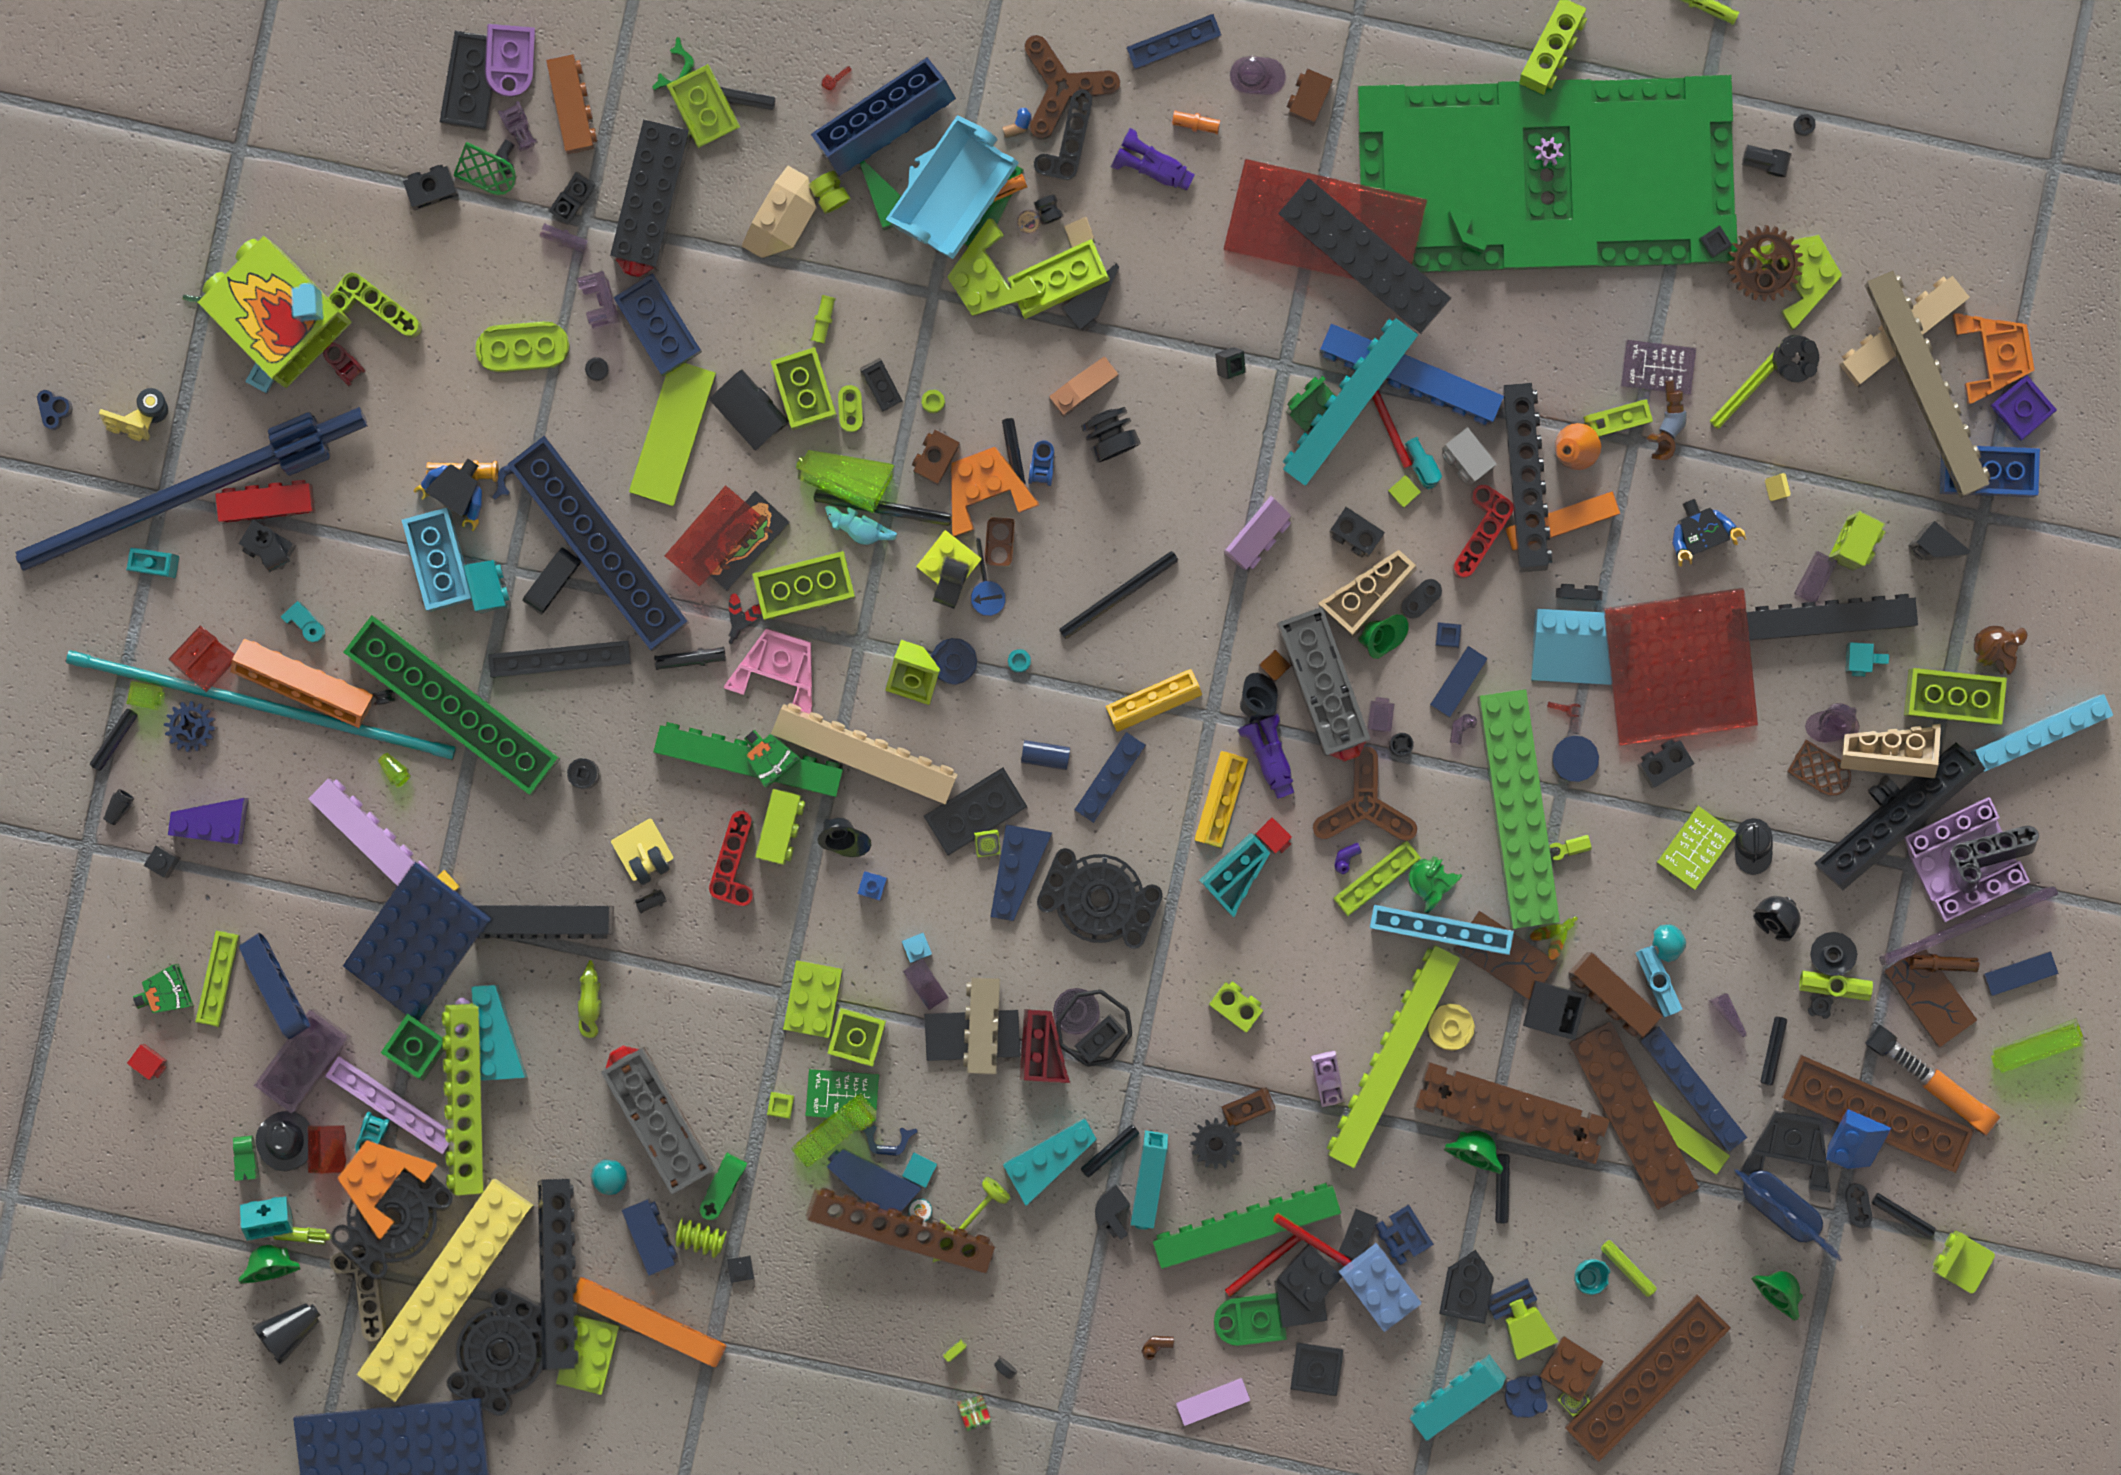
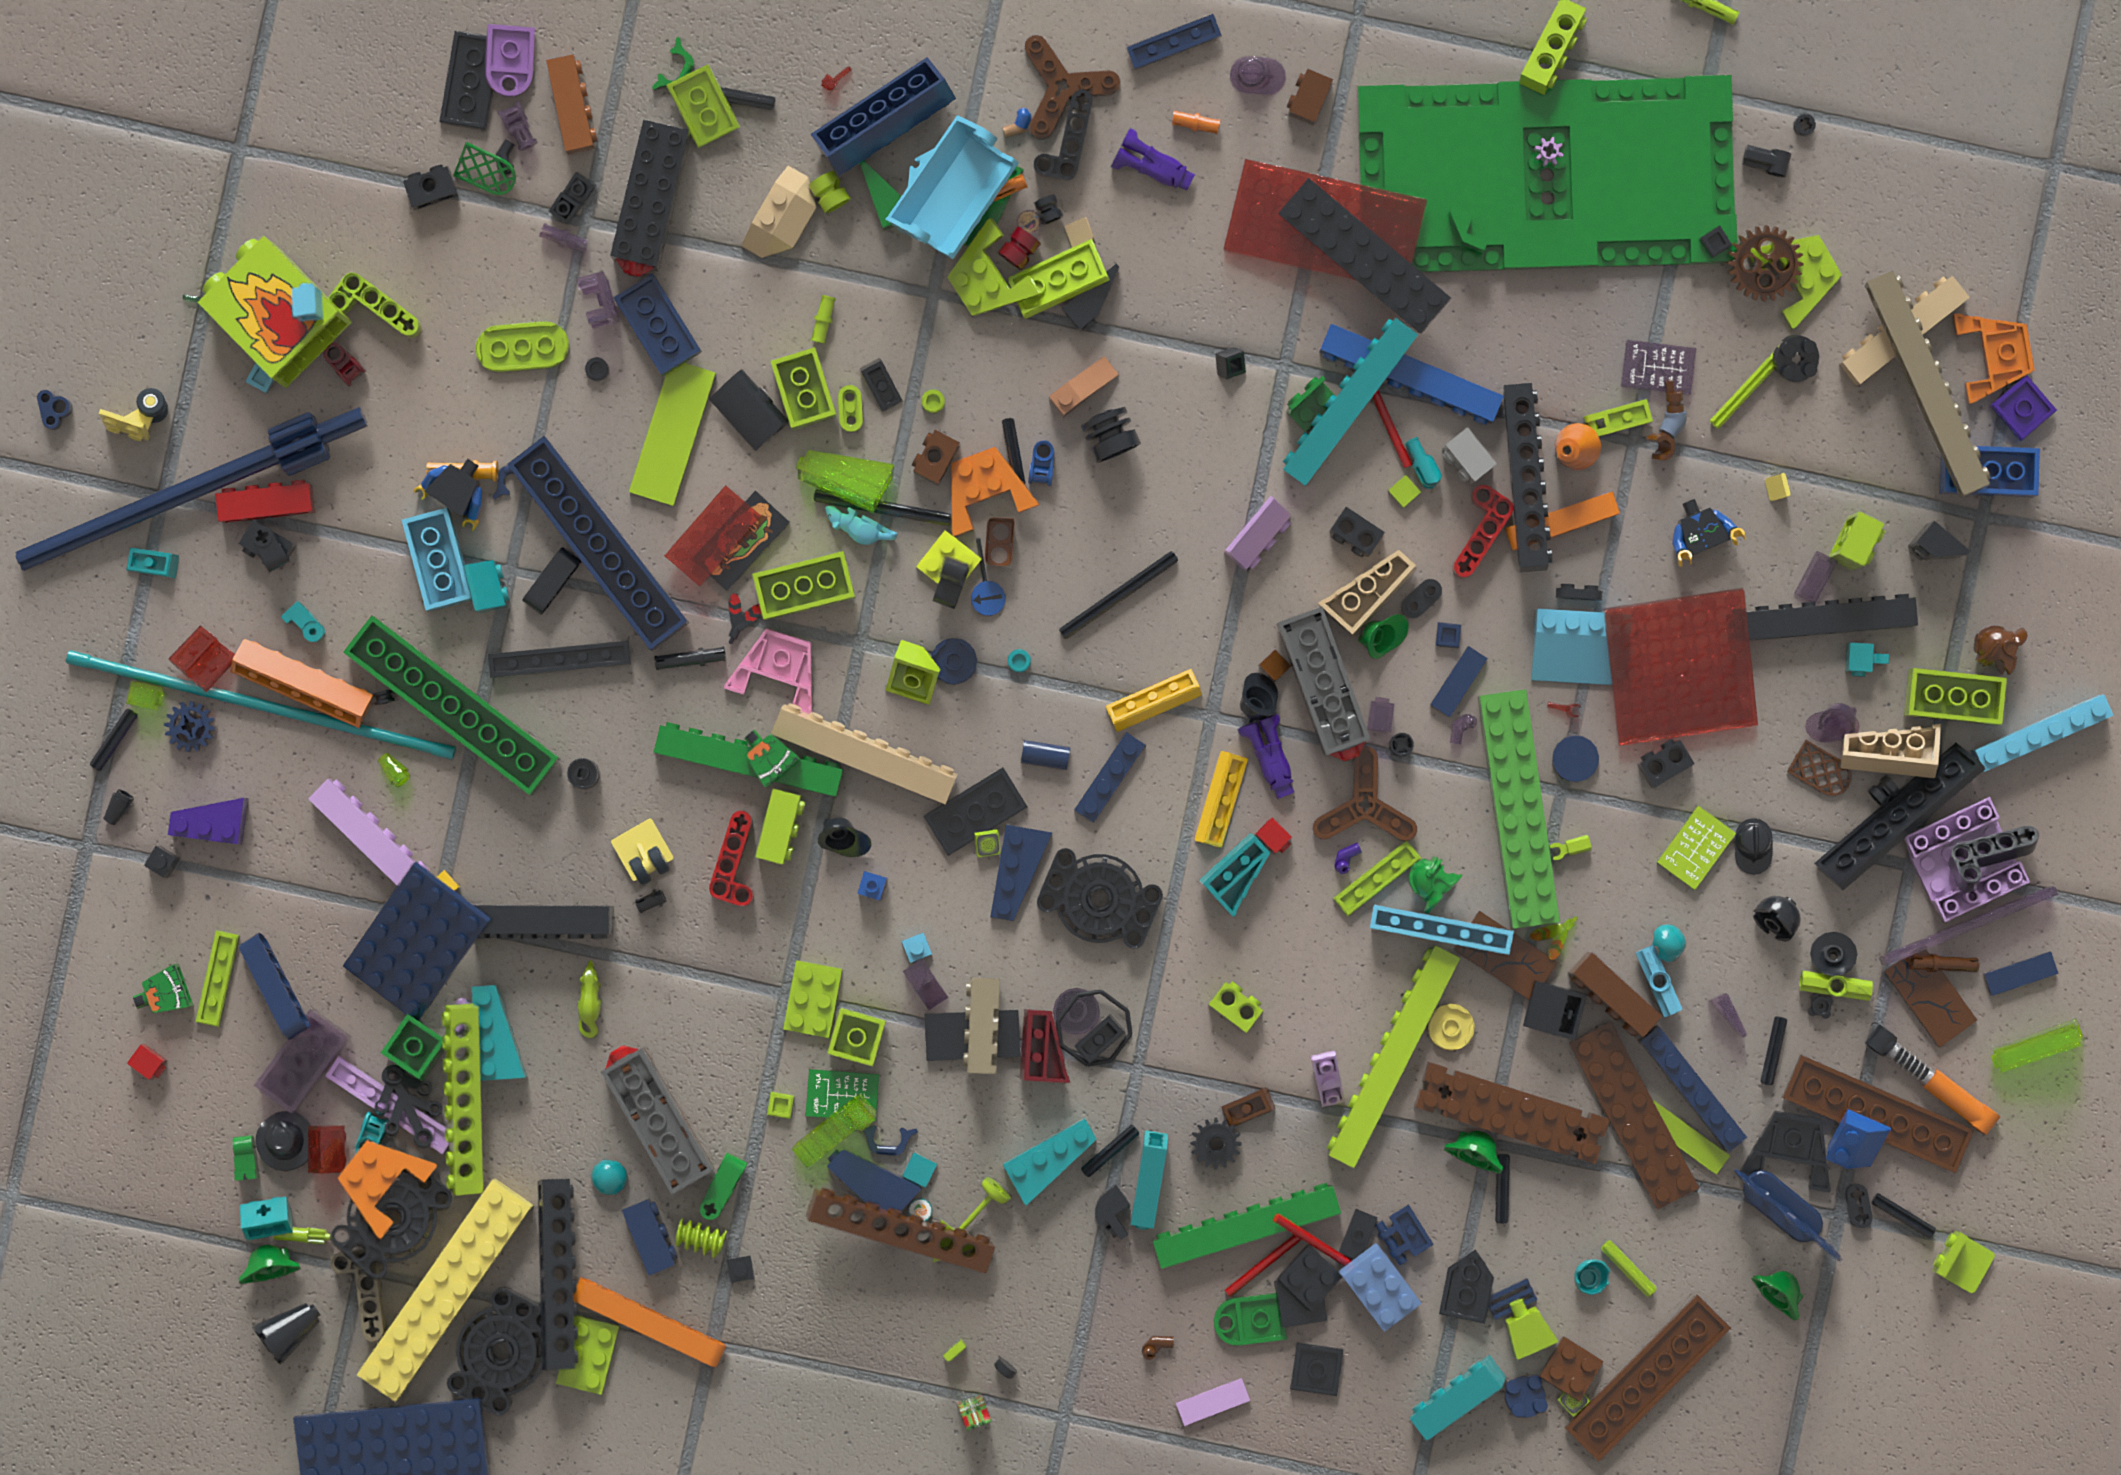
(406, 1102): none -> black plant
(1019, 248): none -> dark red wheel

